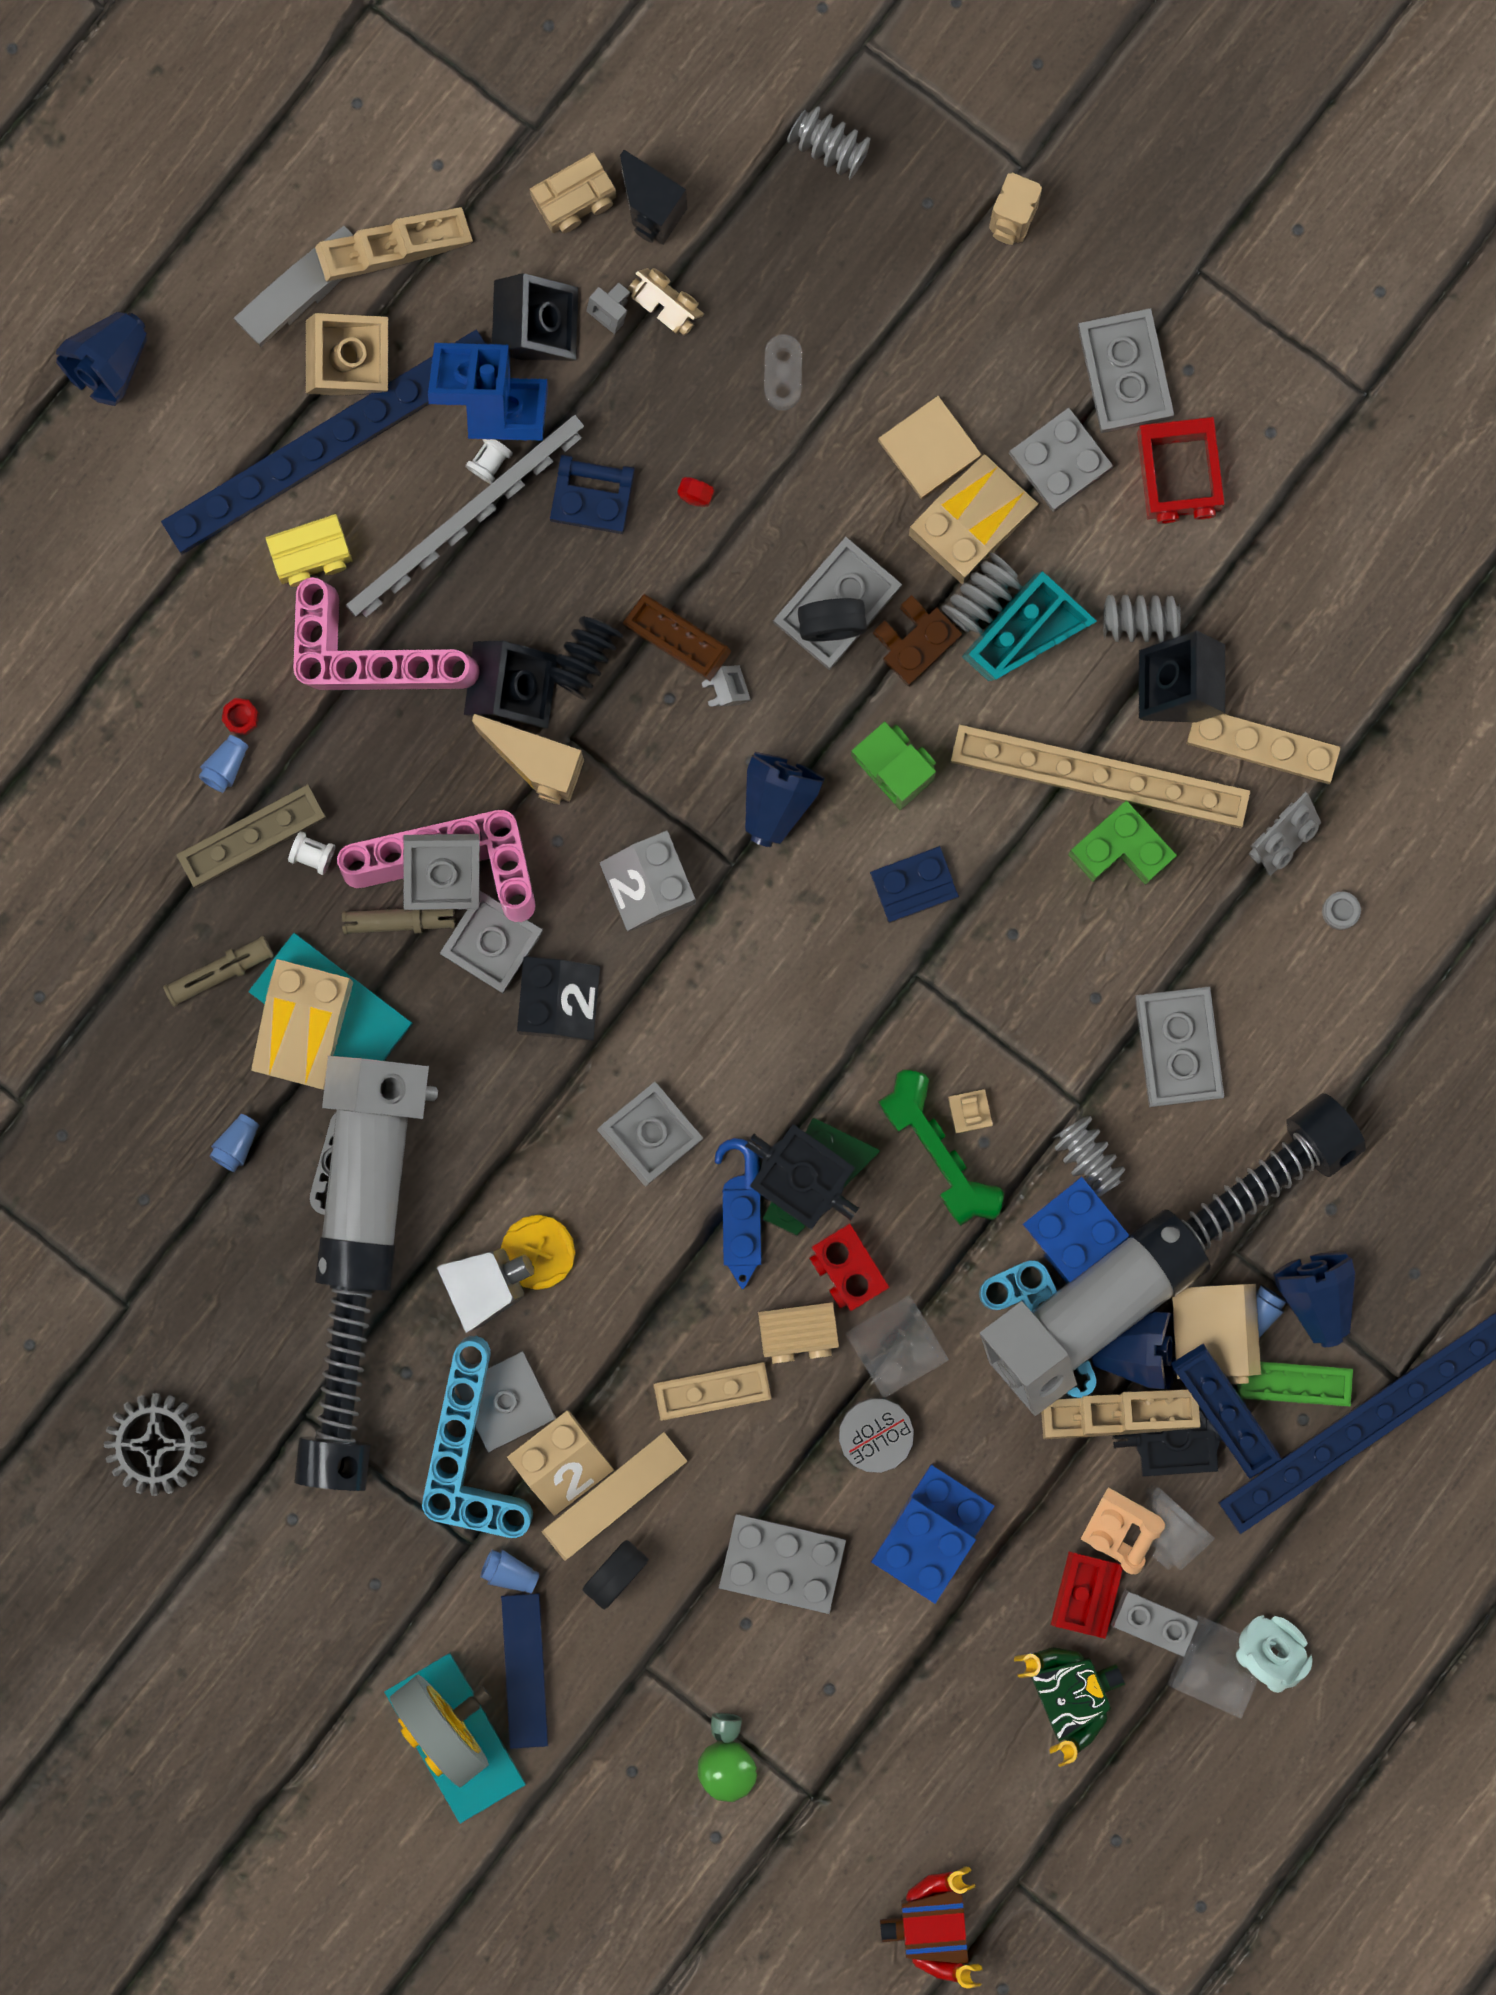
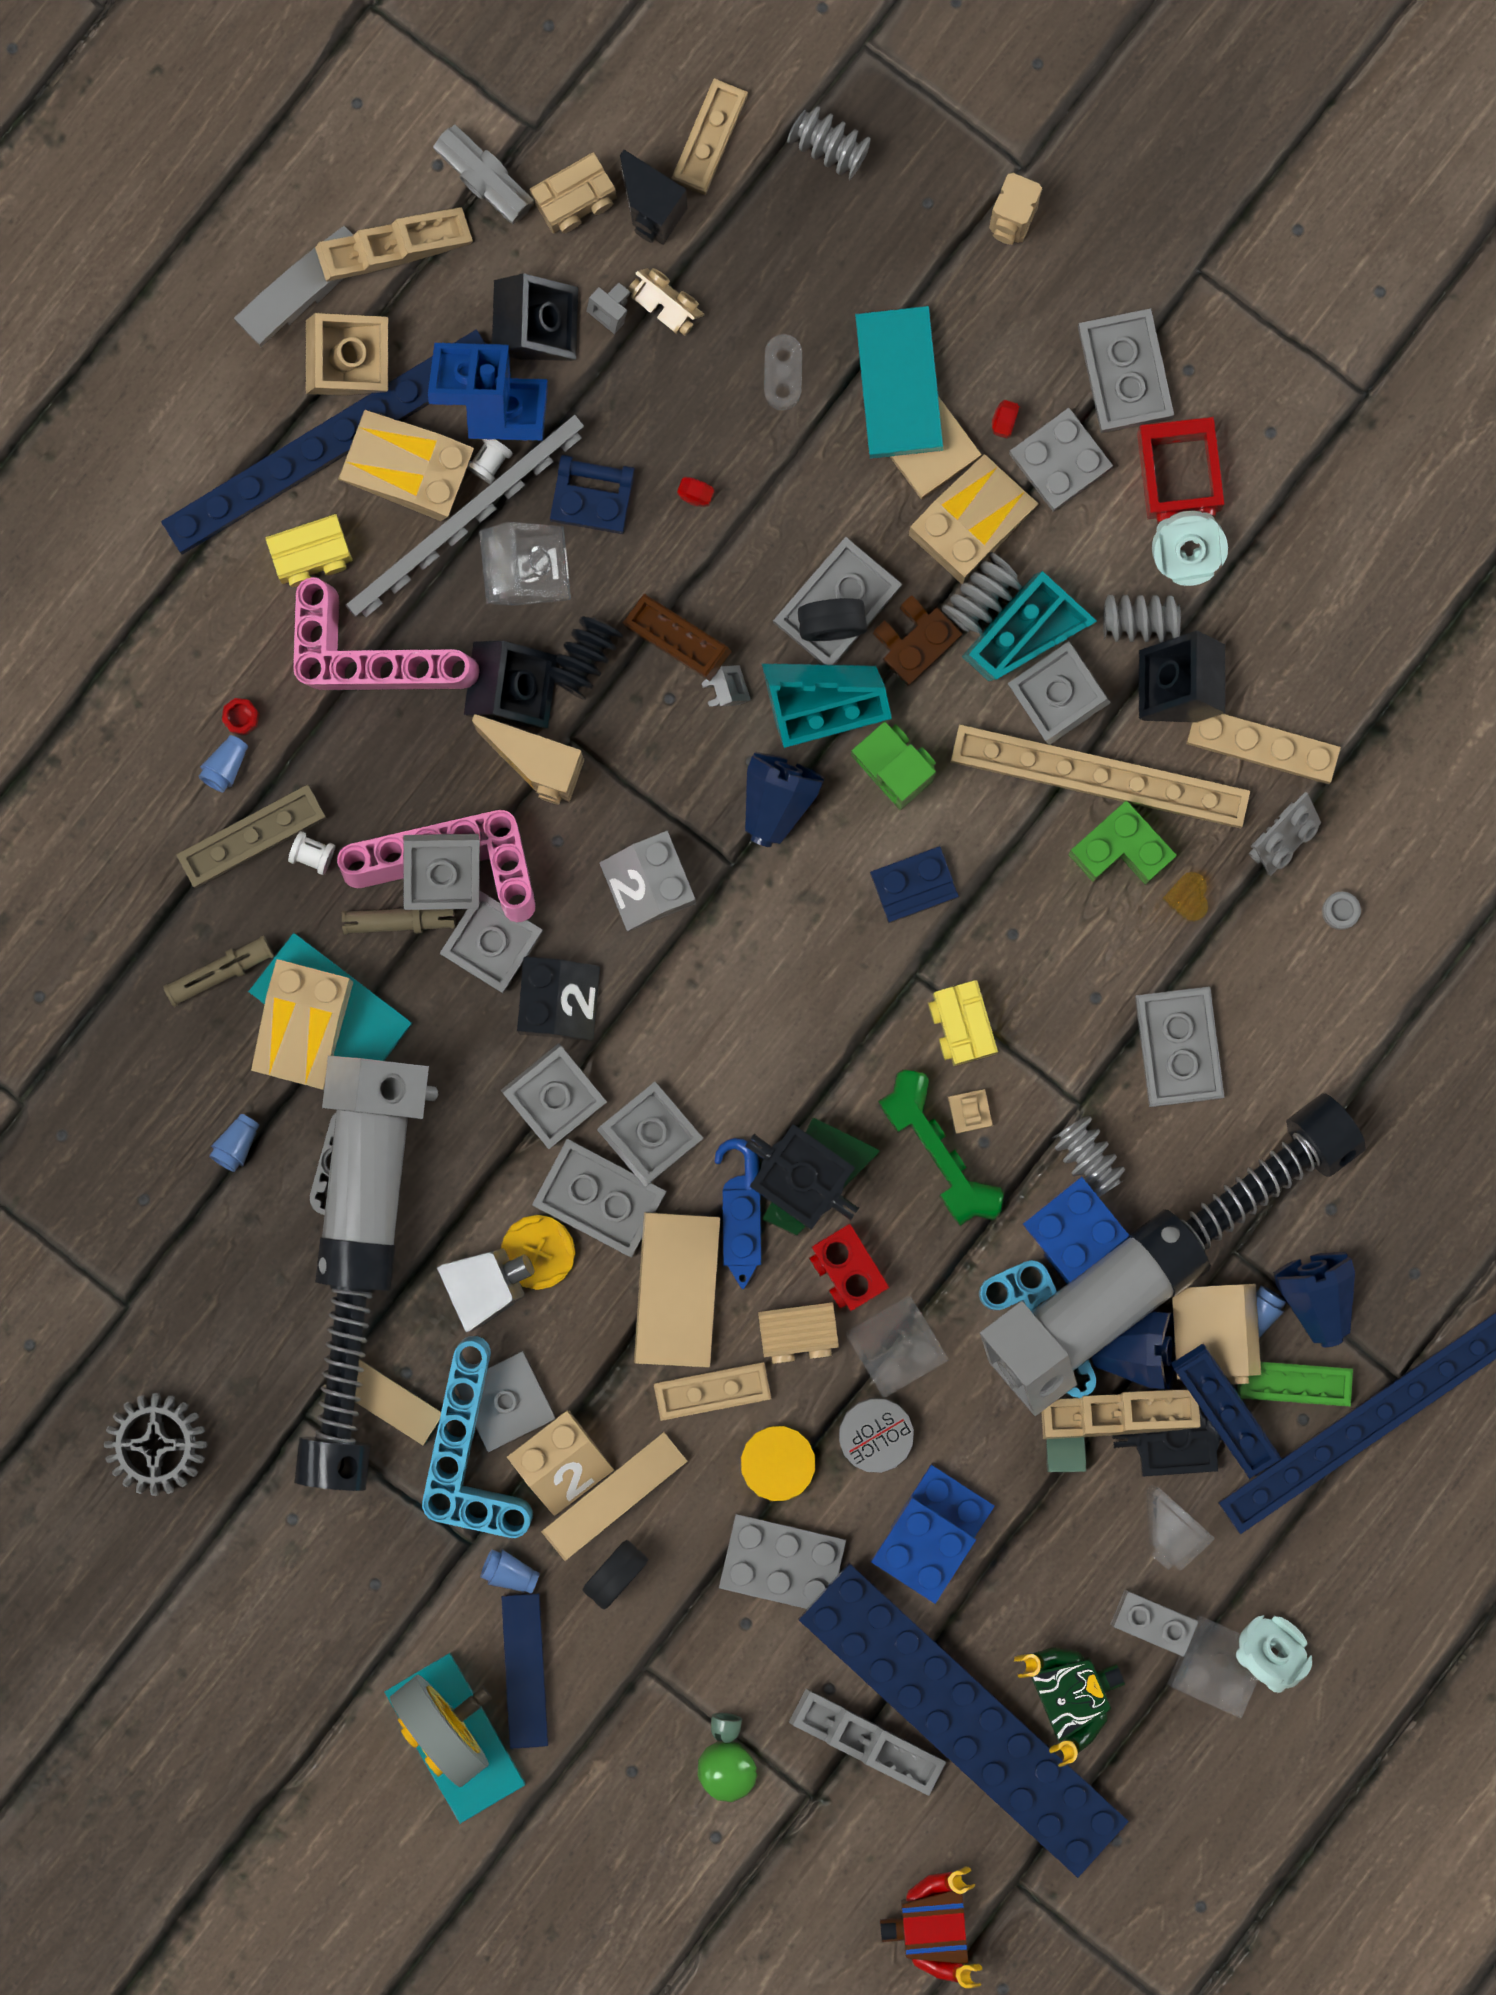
(104, 356): dark blue cone -> none
(396, 1404): none -> tan tile
(406, 464): none -> tan slope
(483, 174): none -> light grey piece
(524, 564): none -> clear slope
(553, 1096): none -> light grey hinge
(598, 1198): none -> light grey plate
(676, 1289): none -> tan tile
(709, 136): none -> tan tile
(778, 1463): none -> yellow tile
(824, 699): none -> teal wedge
(867, 1742): none -> light grey slope
(899, 382): none -> teal tile
(963, 1023): none -> light yellow brick
(963, 1720): none -> dark blue plate
(1004, 418): none -> red tile
(1059, 693): none -> light grey hinge
(1066, 1455): none -> sand green slope
(1086, 1595): red plate -> none
(1111, 1524): light nougat plate -> none
(1187, 897): none -> clear yellow tile
(1206, 559): none -> light aqua plate

